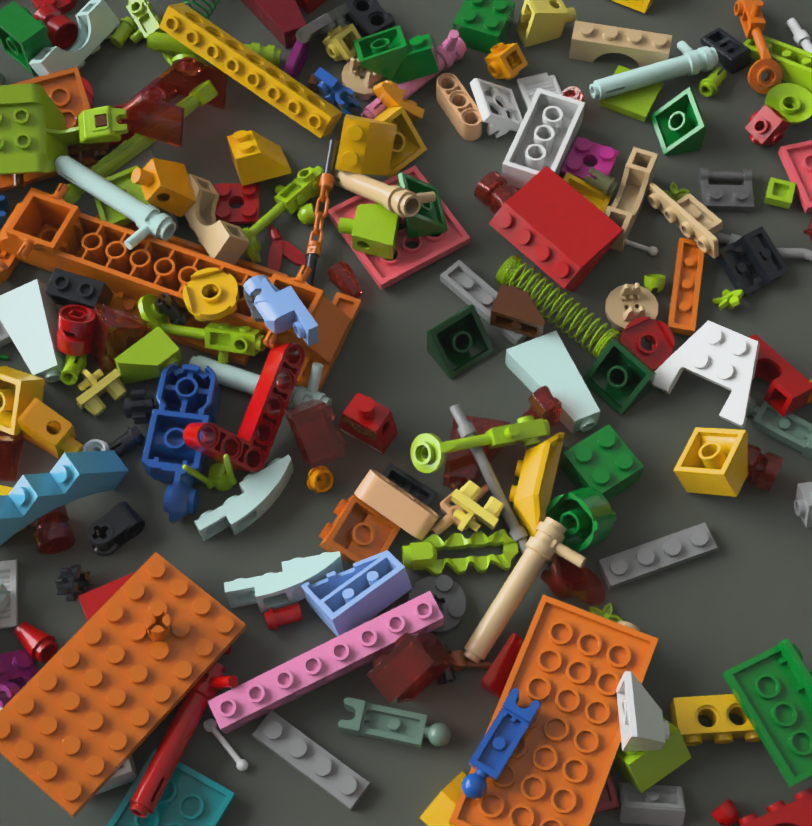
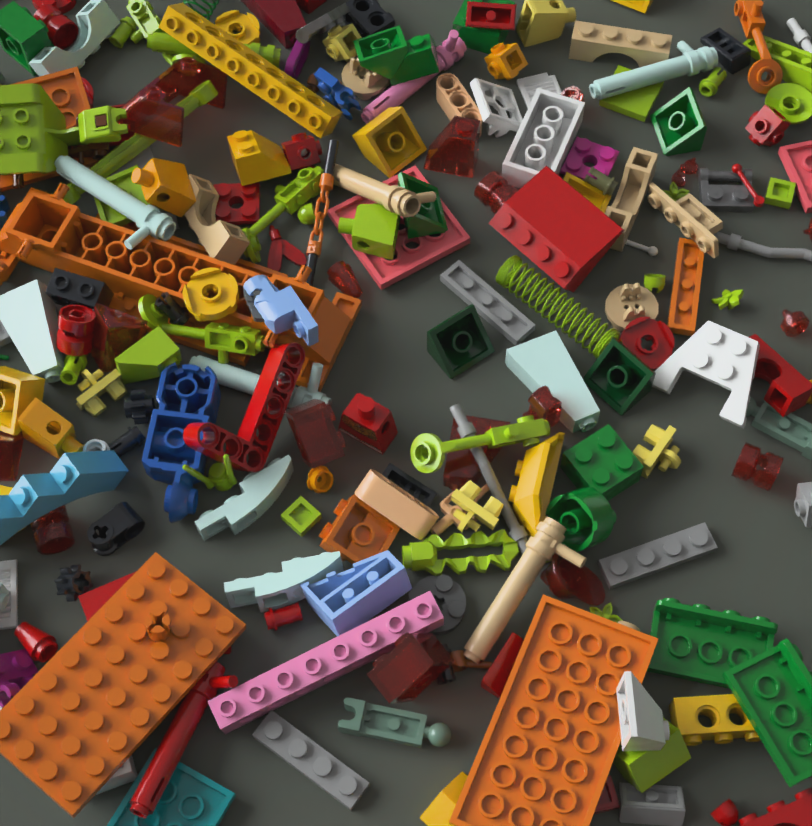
(211, 726): white hinge -> none
(246, 24): none -> yellow plate
(293, 148): none -> red brick
(301, 516): none -> lime plate
(365, 146): yellow slope -> none
(393, 96): light orange slope -> none
(455, 148): none -> clear red slope
(490, 15): none -> red slope
(499, 744): blue plate -> none
(516, 312): reddish brown slope -> none
(660, 440): none -> light yellow hips
(688, 167): none -> clear red piece
(705, 642): none -> green bracket
(714, 462): yellow slope -> none
(752, 262): black slope -> none
(758, 200): none -> red hinge
(794, 323): none -> clear red tile

